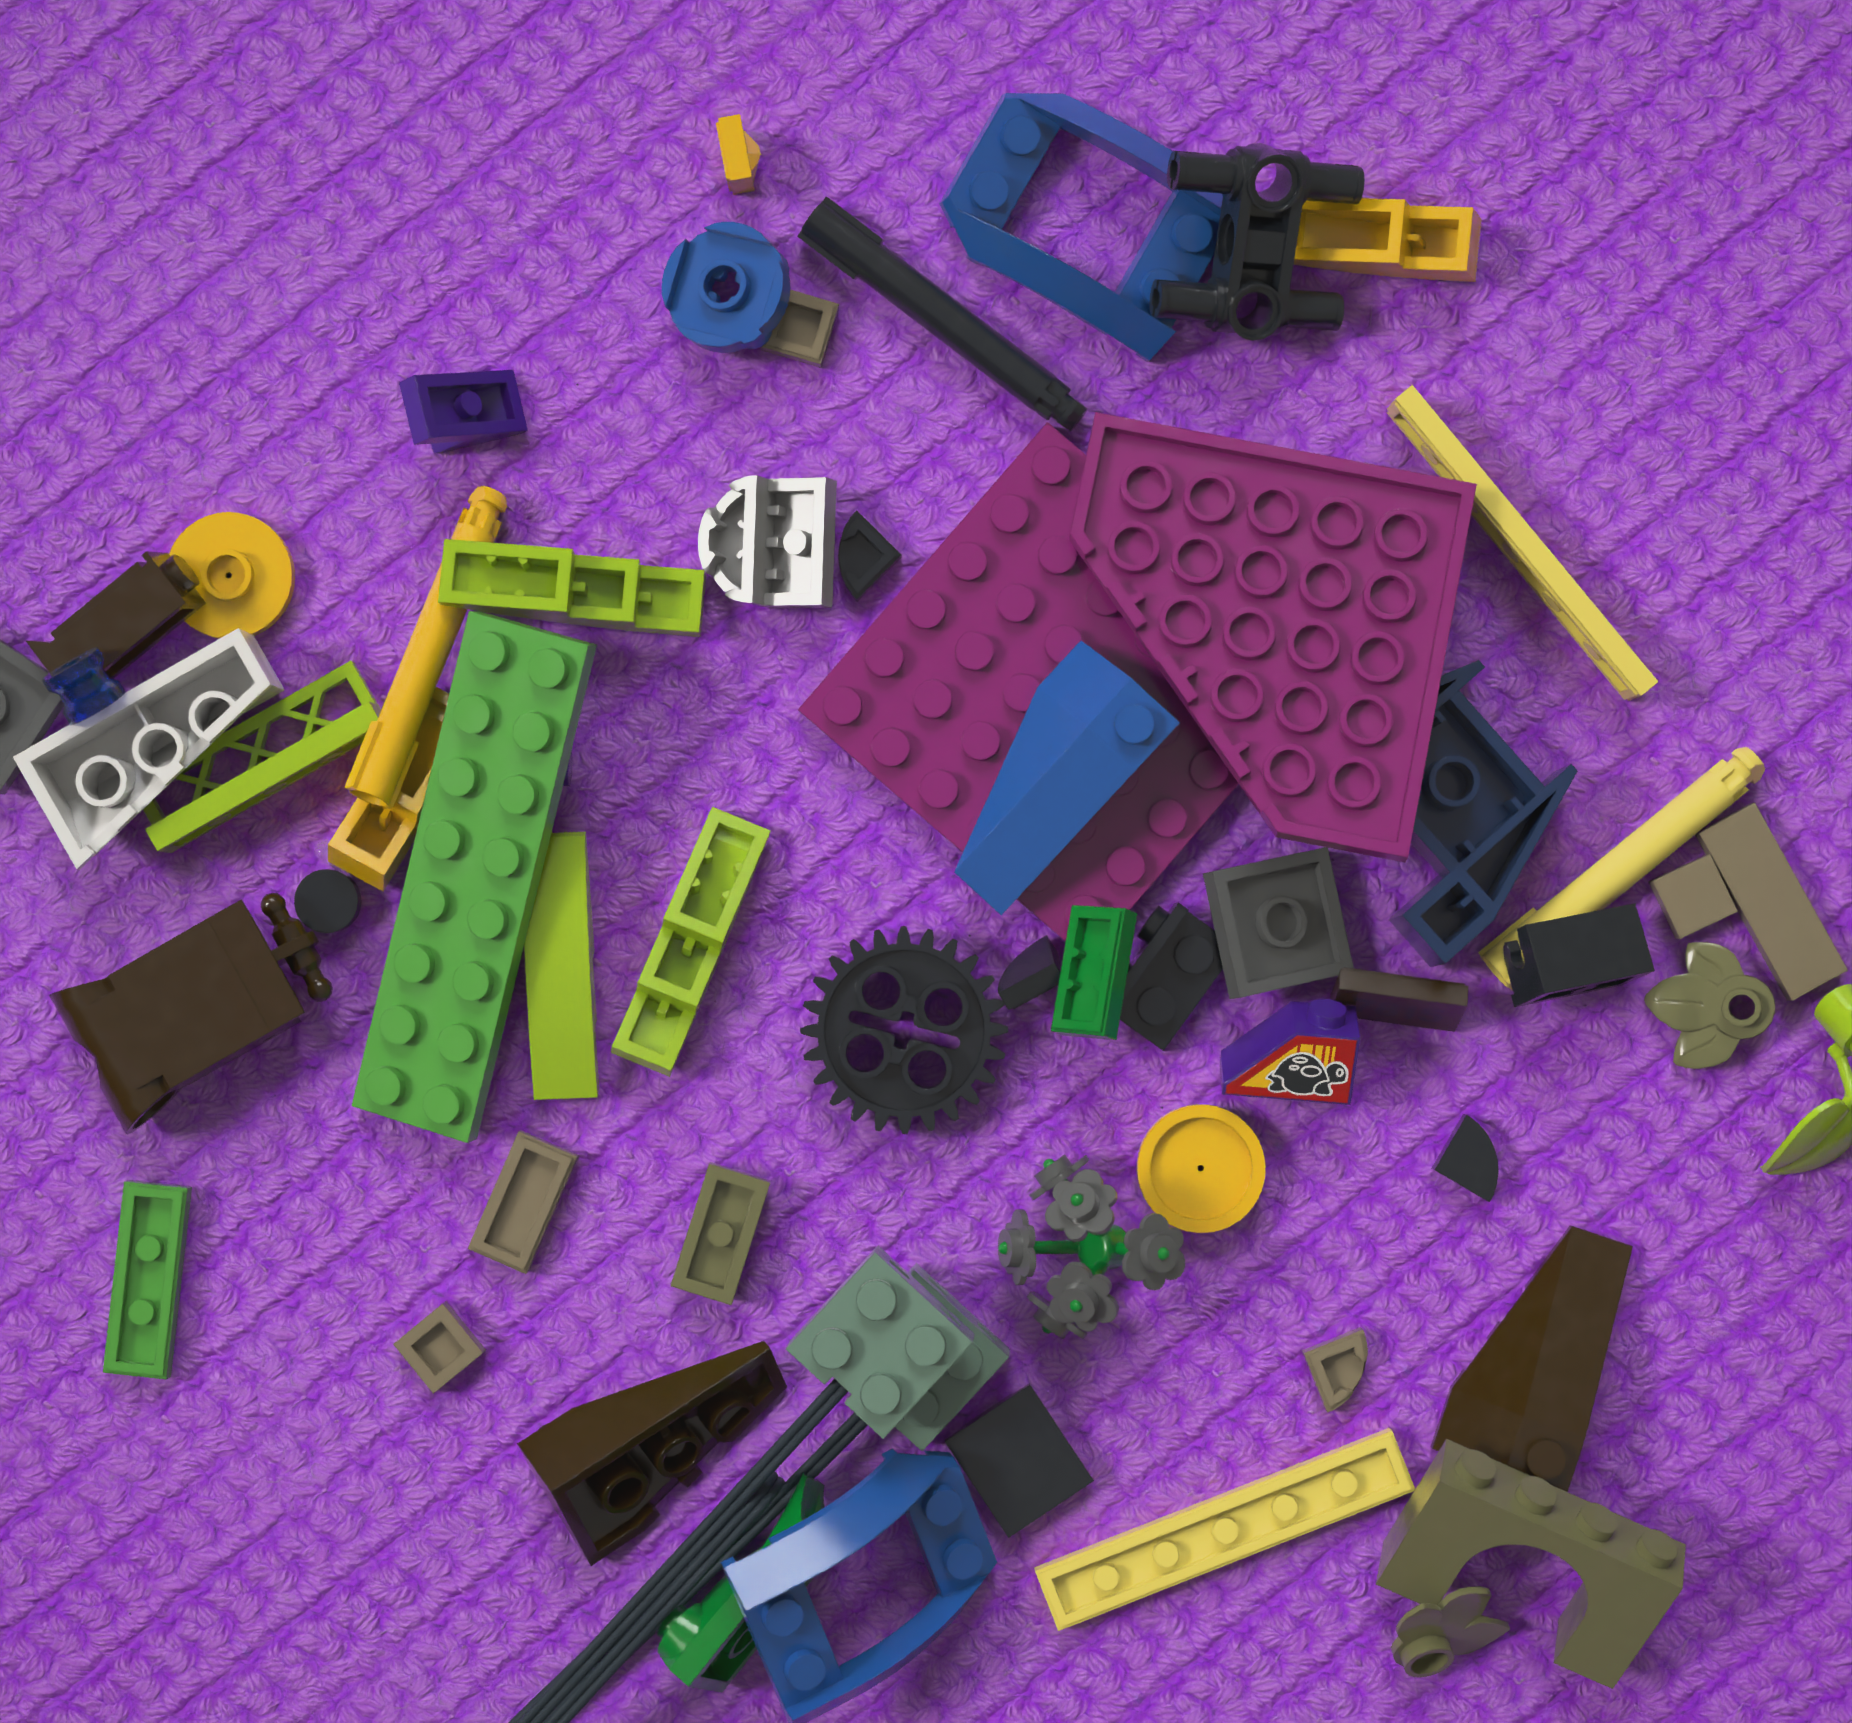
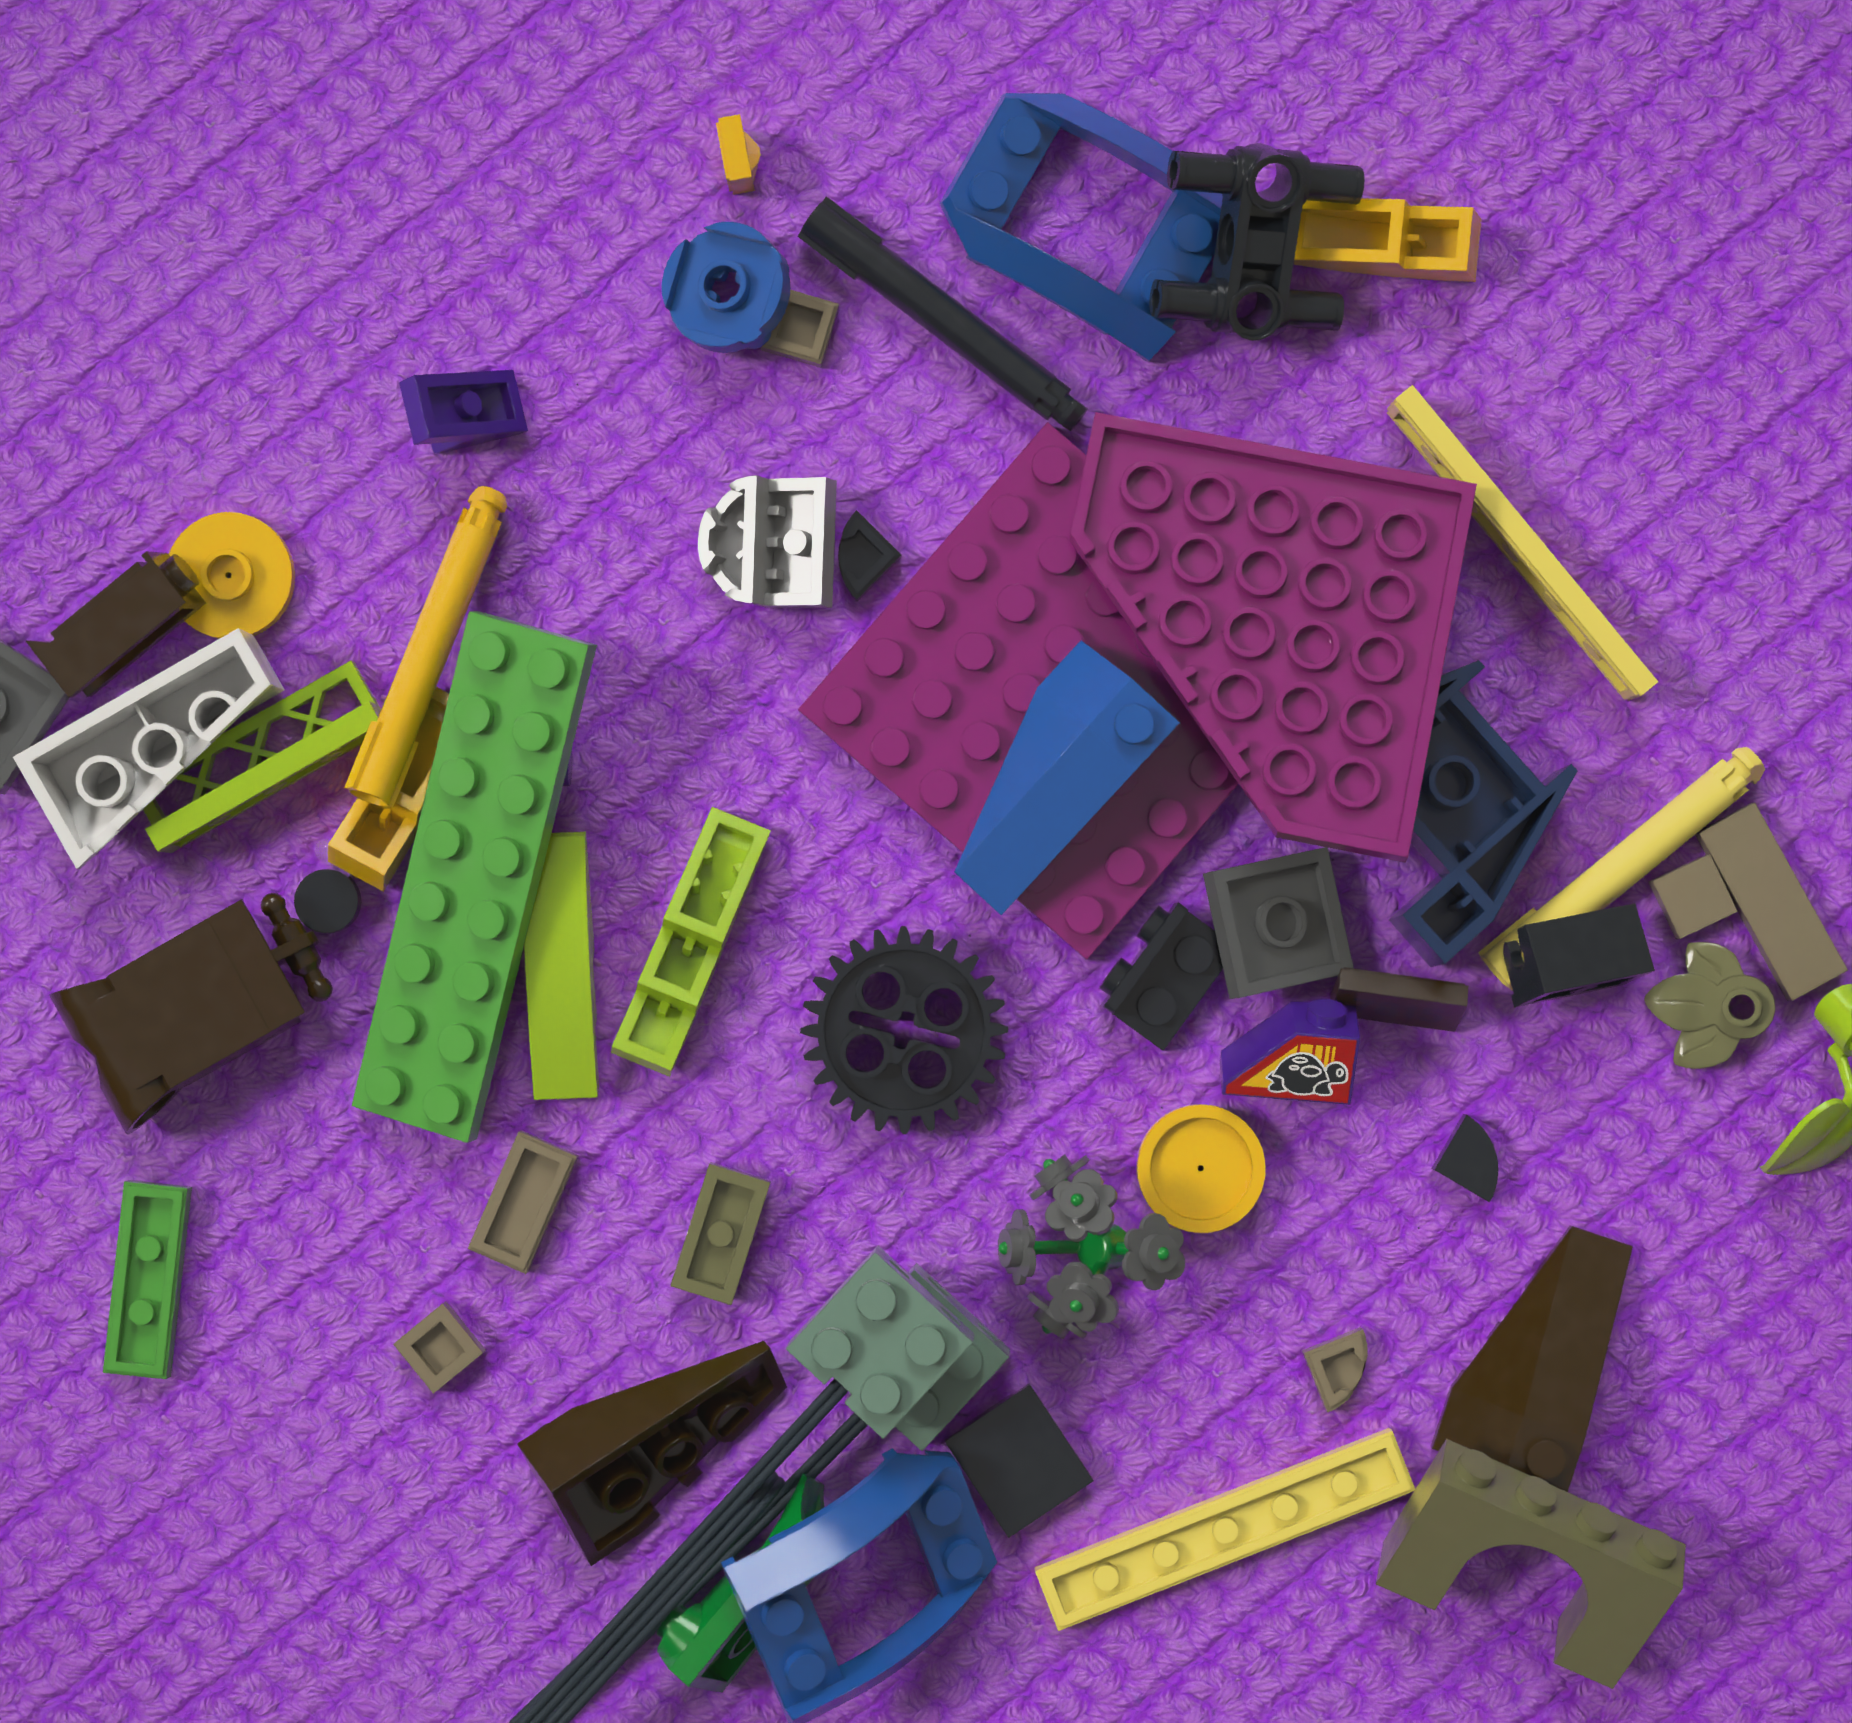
(83, 686): clear blue wheel -> none
(571, 587): lime slope -> none
(1030, 974): black tile -> none
(1094, 972): green plate -> none
(1435, 1633): plate -> none

